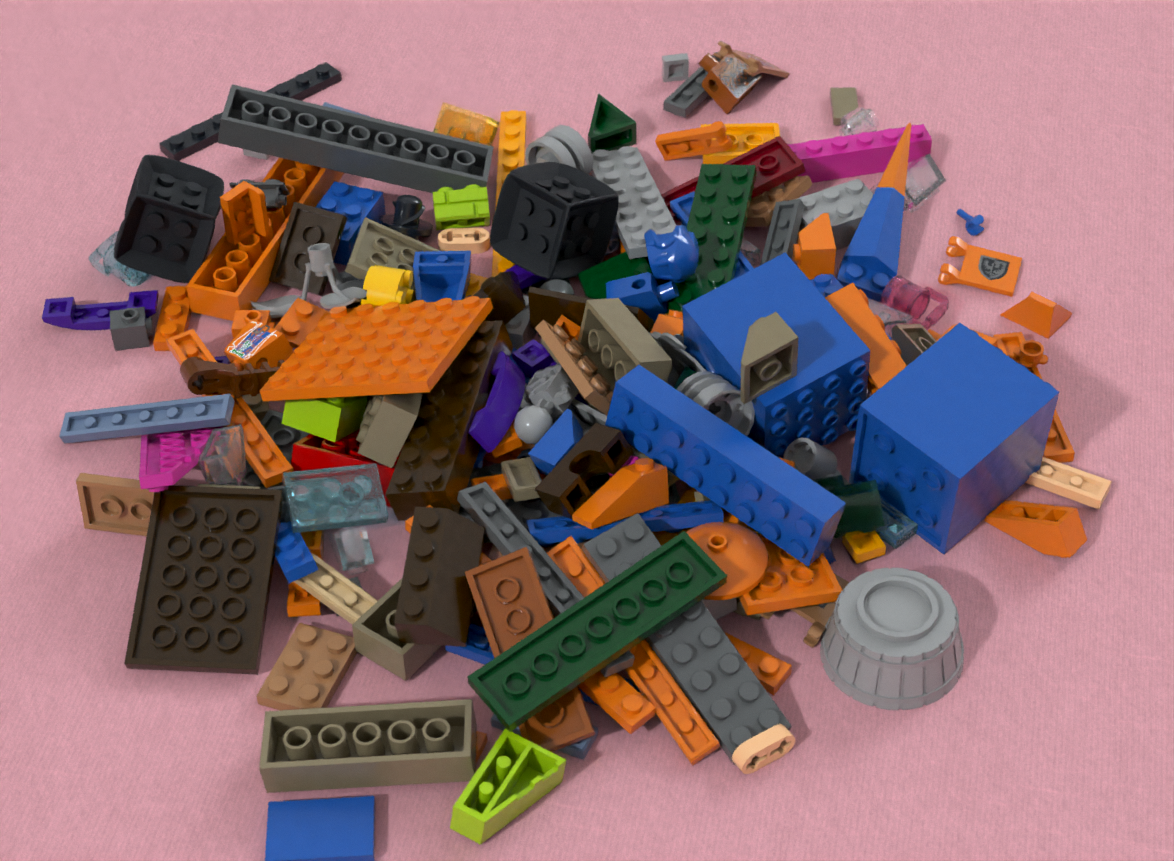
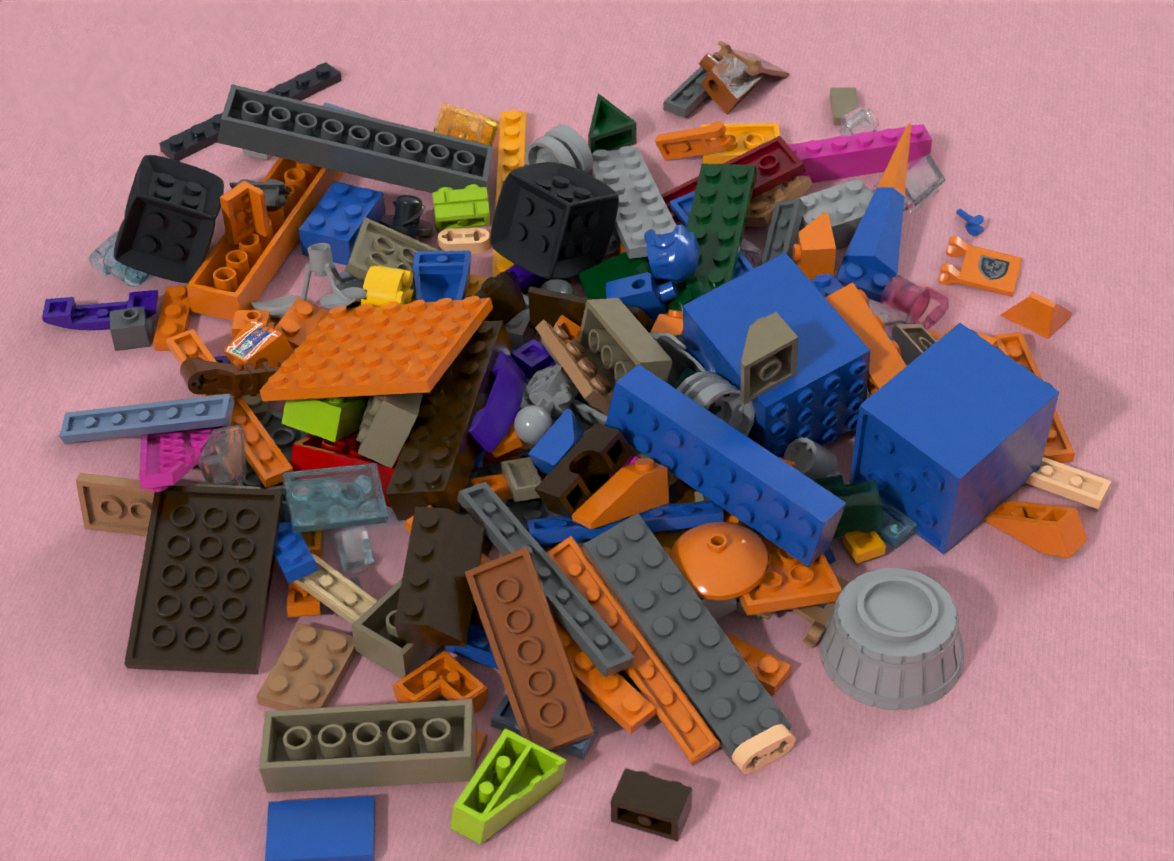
(305, 228): dark brown plate -> none
(442, 677): none -> orange brick
(596, 630): dark green plate -> none
(651, 804): none -> dark brown brick
(675, 67): light grey plate -> none
(1031, 353): orange plate -> none

